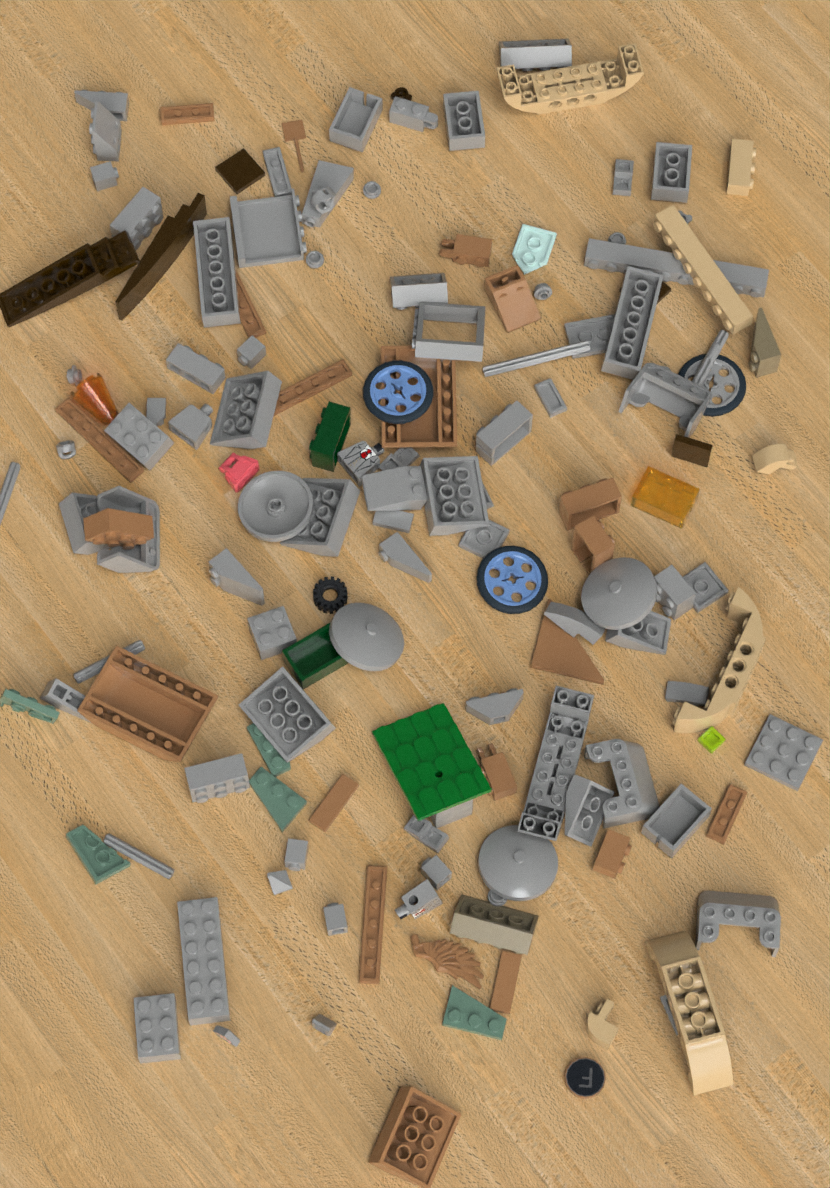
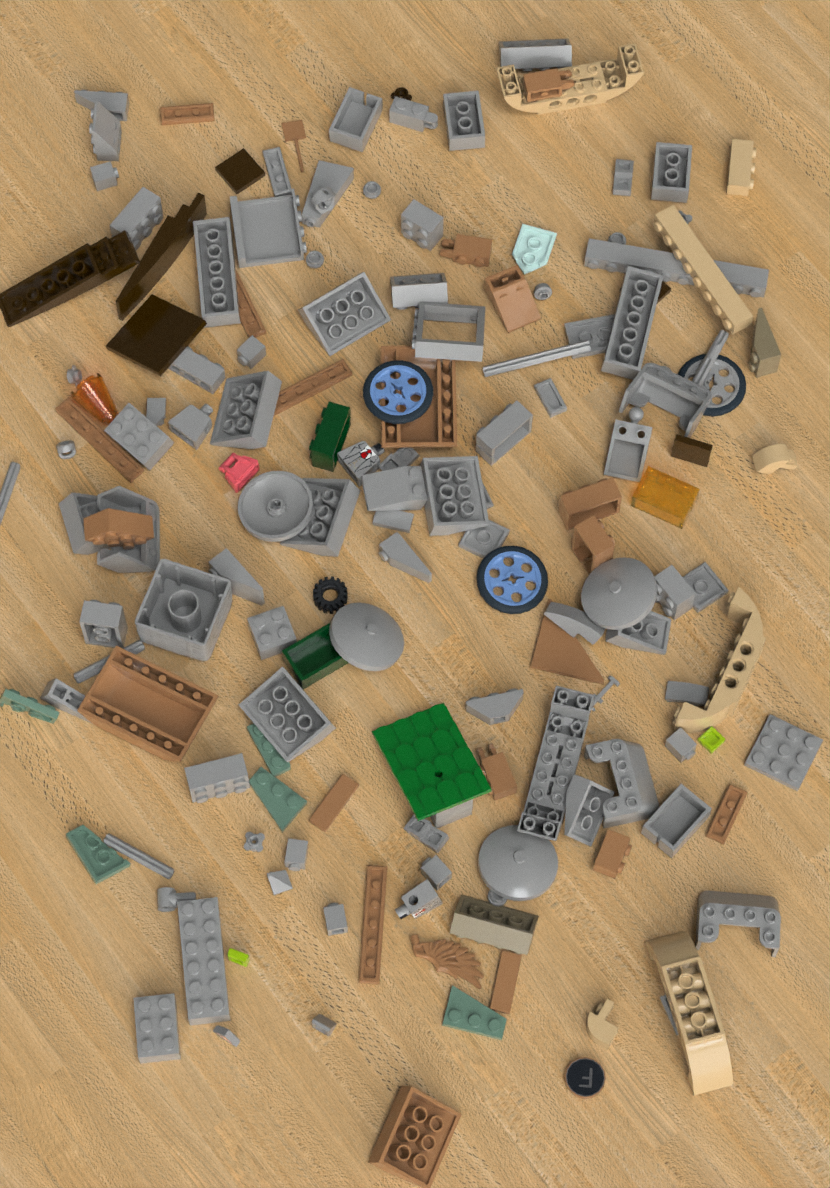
(103, 624): none -> light grey brick
(156, 335): none -> dark brown tile
(168, 898): none -> light grey axle
(184, 610): none -> light grey brick
(238, 957): none -> lime tile
(254, 846): none -> light grey plate
(345, 314): none -> light grey slope
(421, 225): none -> light grey brick
(546, 84): none -> medium nougat hinge
(597, 698): none -> light grey piece
(627, 450): none -> light grey slope
(681, 745): none -> light grey brick

